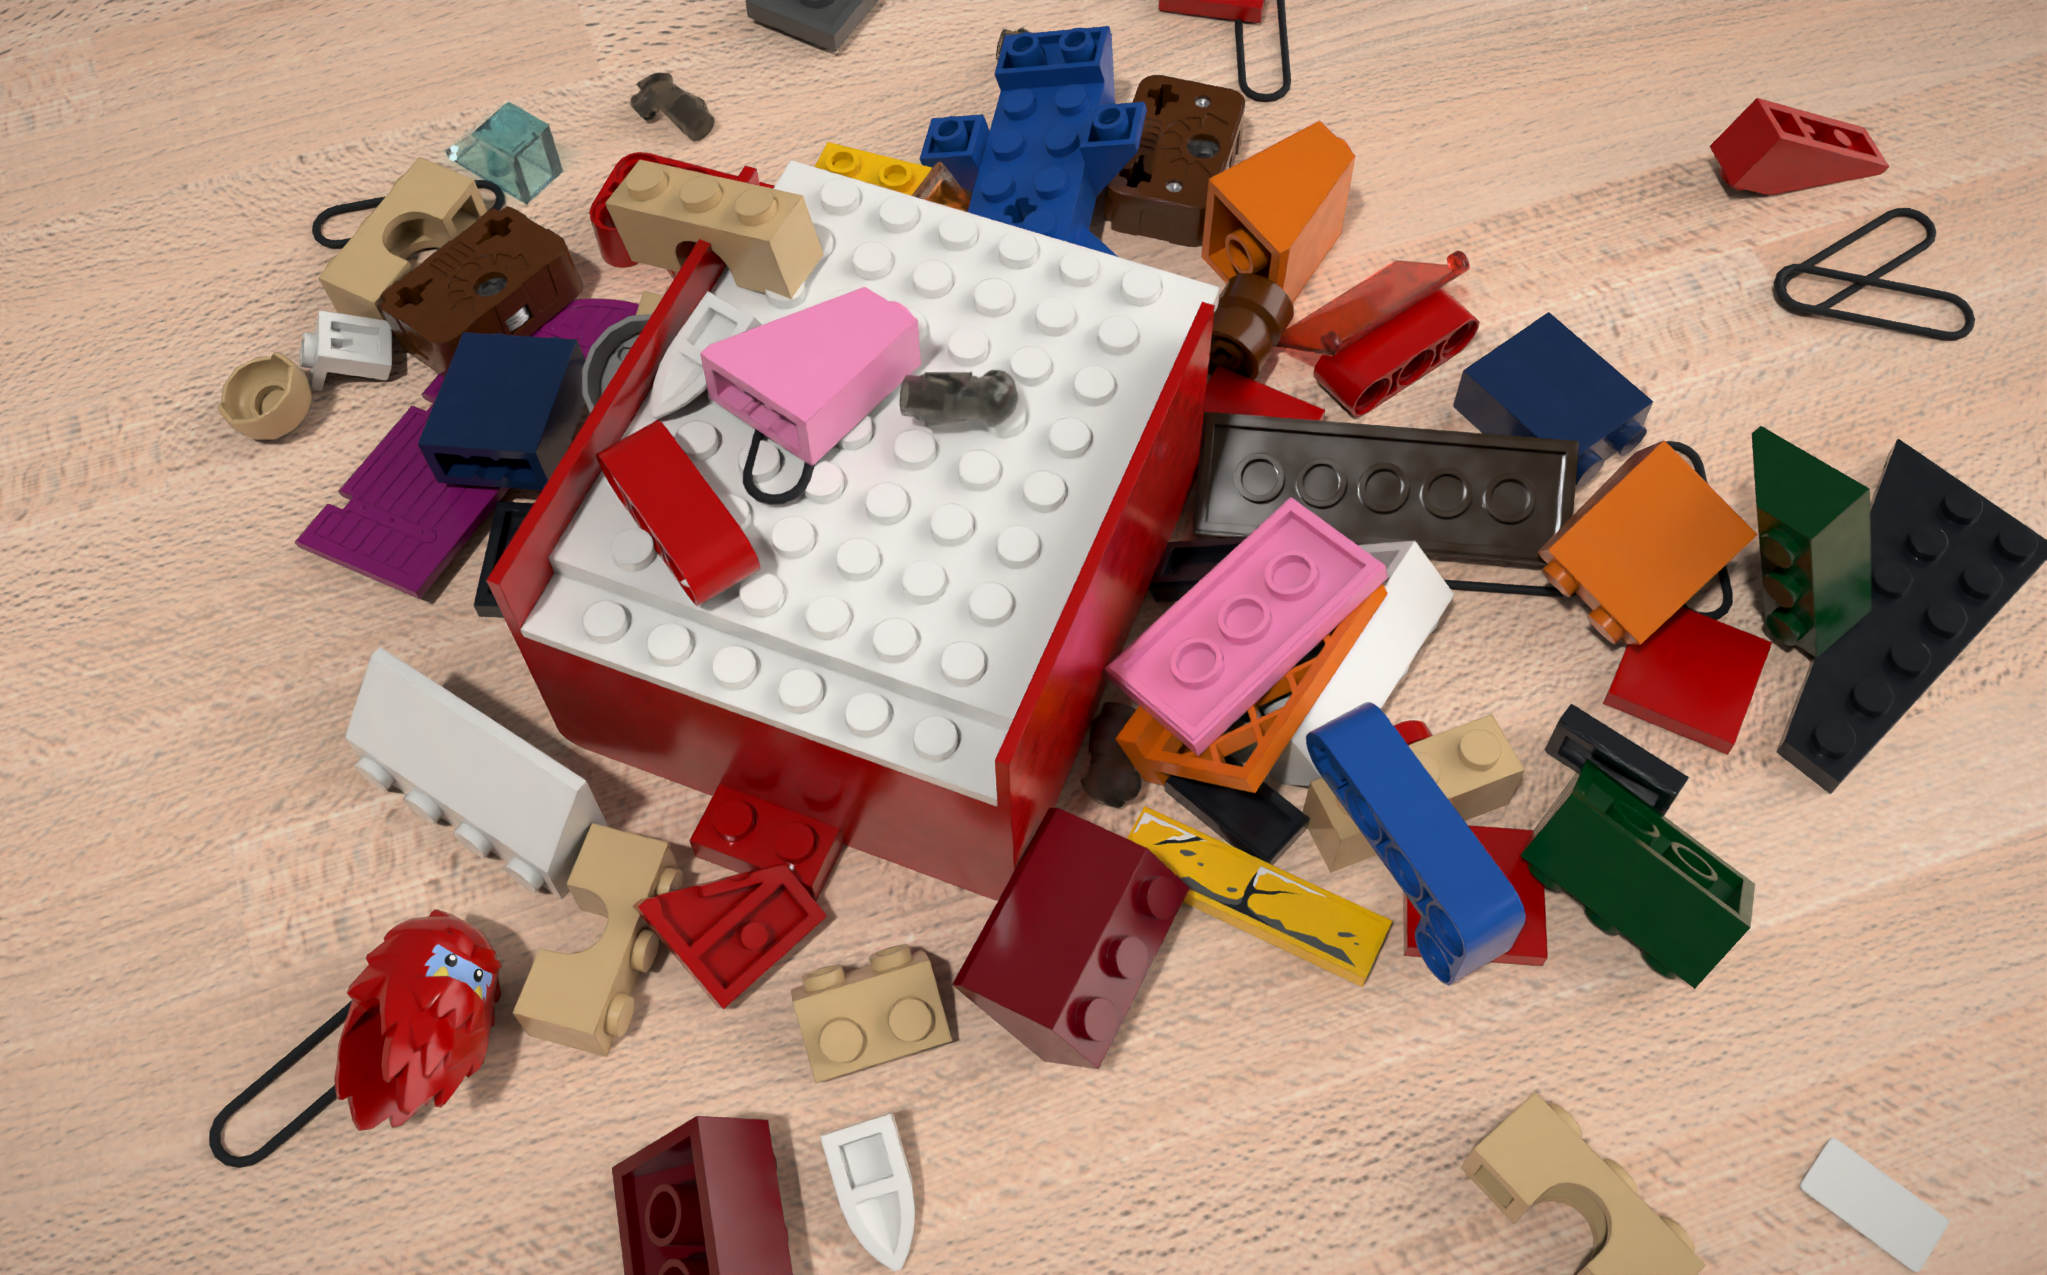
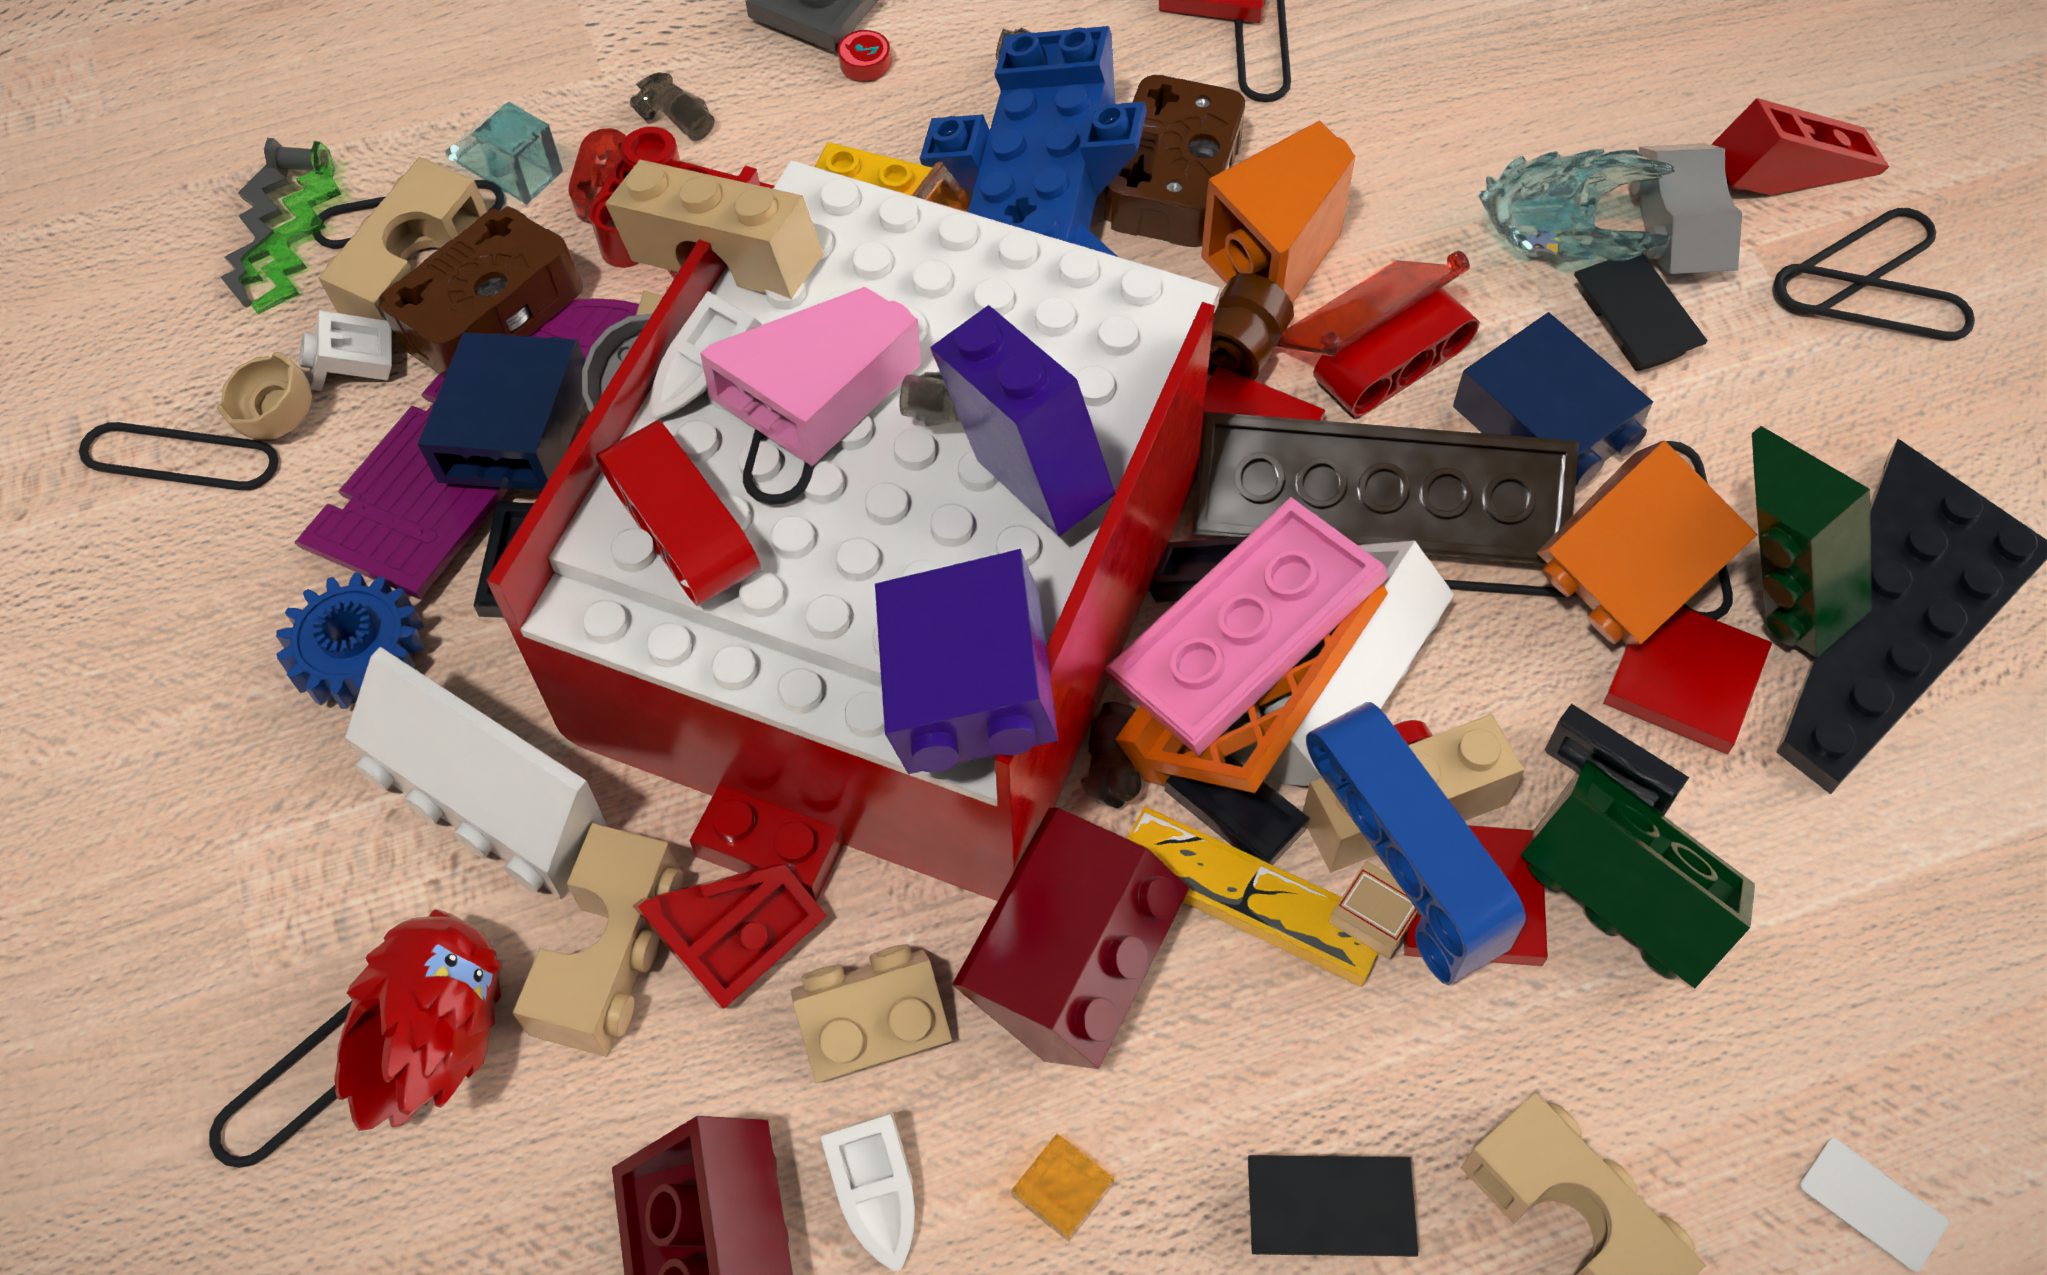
(178, 477): none -> black piece
(317, 189): none -> piece
(341, 631): none -> blue gear
(589, 173): none -> clear red beam
(650, 145): none -> red tile
(864, 55): none -> red tile
(964, 663): none -> dark purple brick
(1024, 419): none -> dark purple brick
(1062, 1187): none -> clear yellow tile
(1332, 1206): none -> black piece
(1374, 910): none -> tan tile
(1554, 202): none -> clear light blue head
(1640, 311): none -> black piece
(1692, 209): none -> light grey brick

